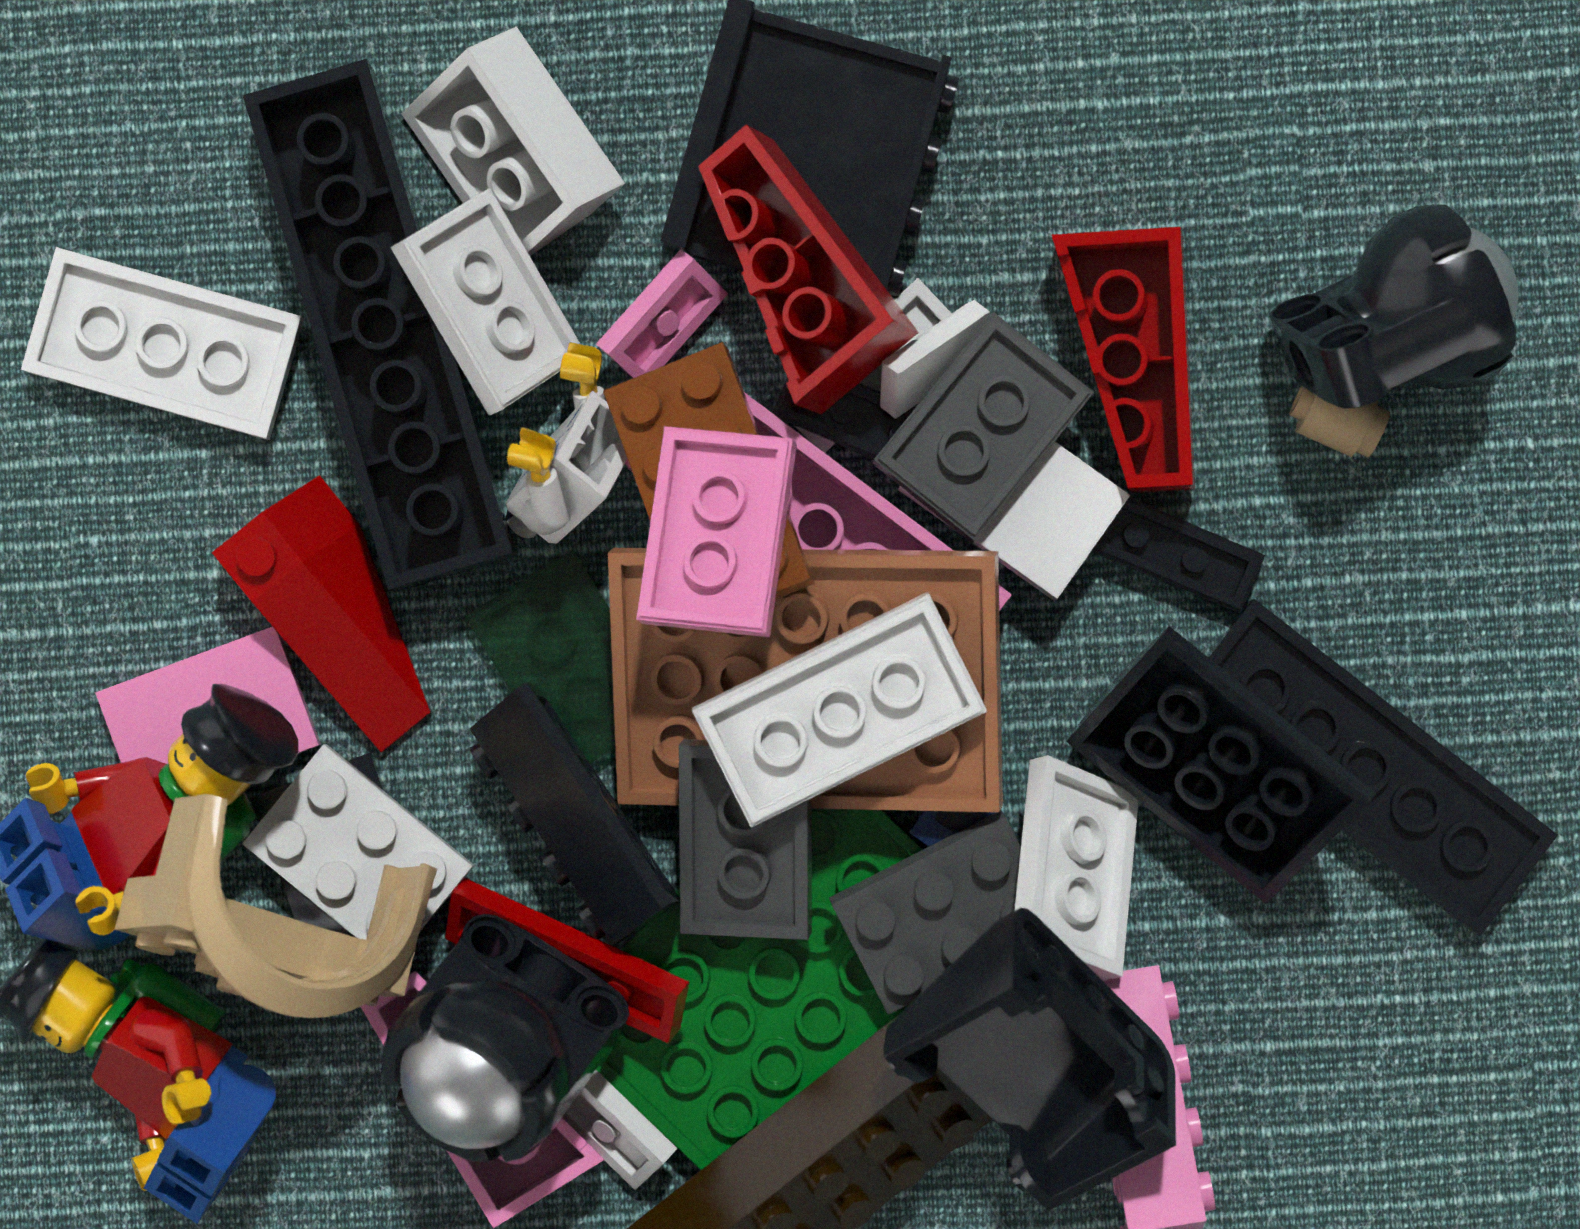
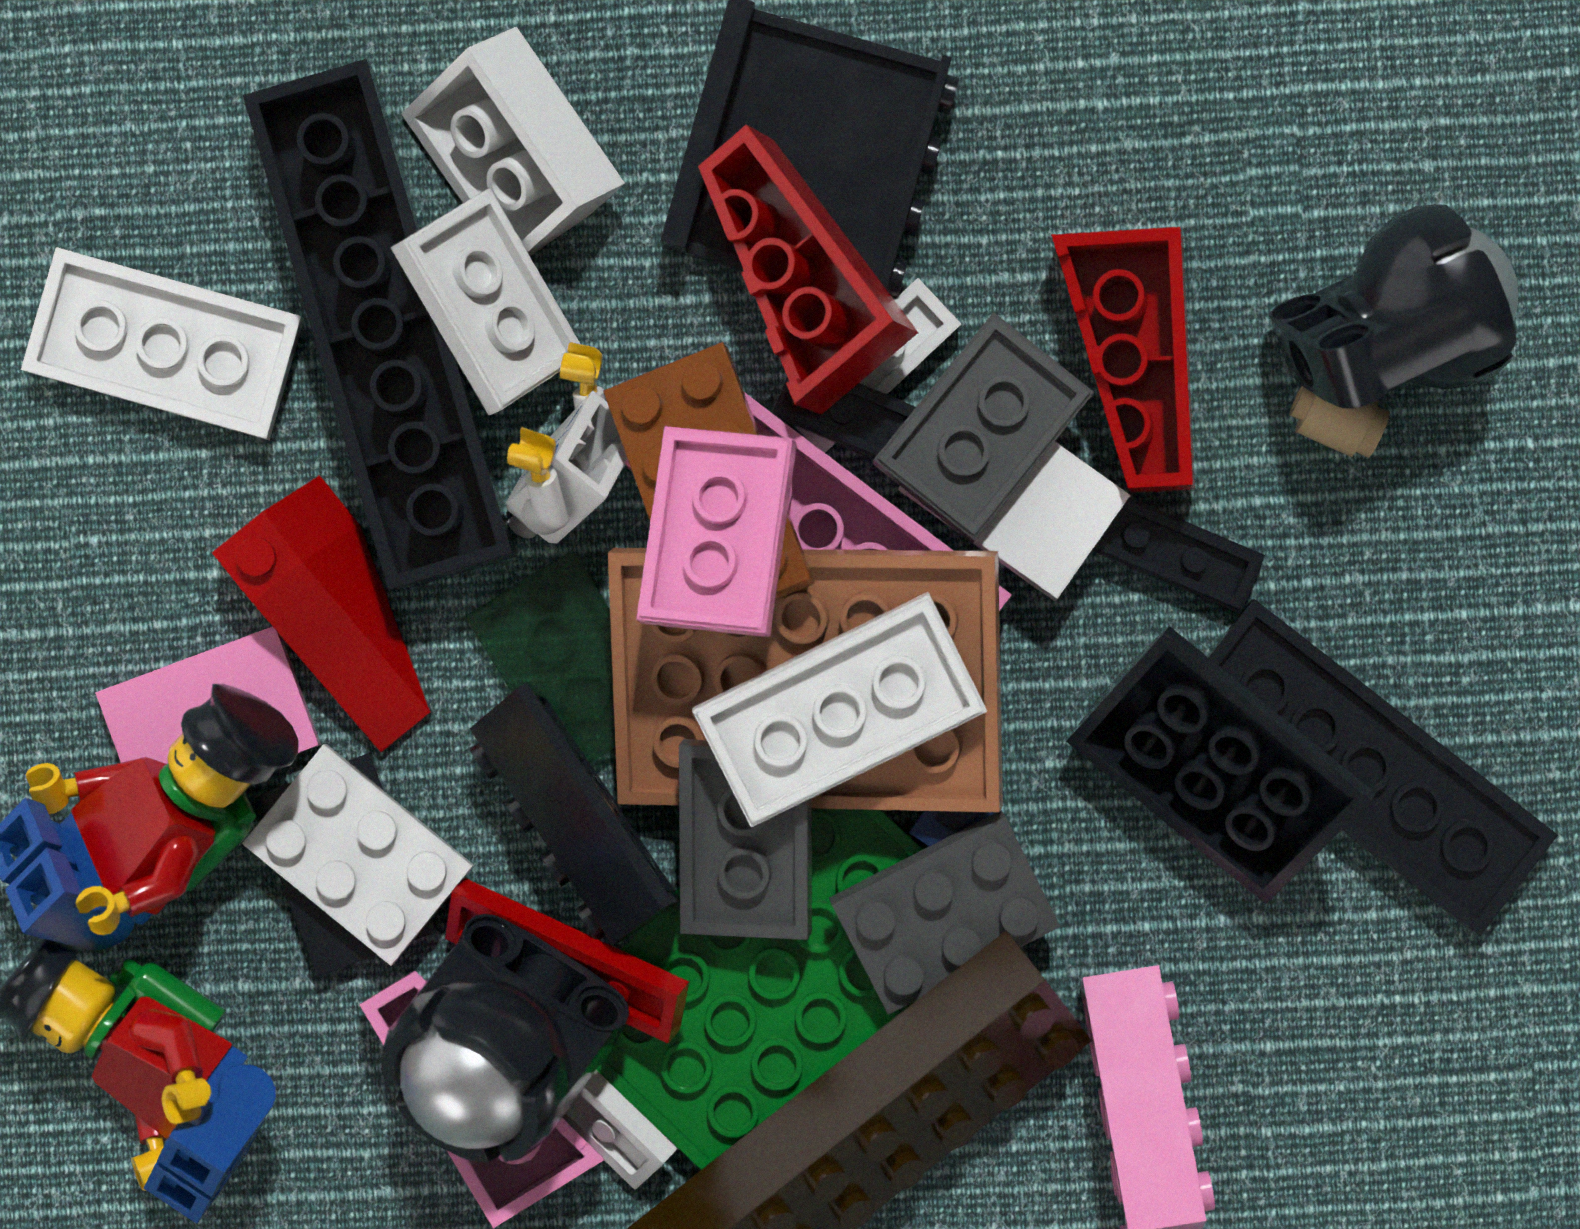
(259, 953): tan piece -> none
(662, 316): bright pink plate -> none
(920, 364): white tile -> none
(1044, 1058): black windscreen -> none
(1078, 860): white plate -> none

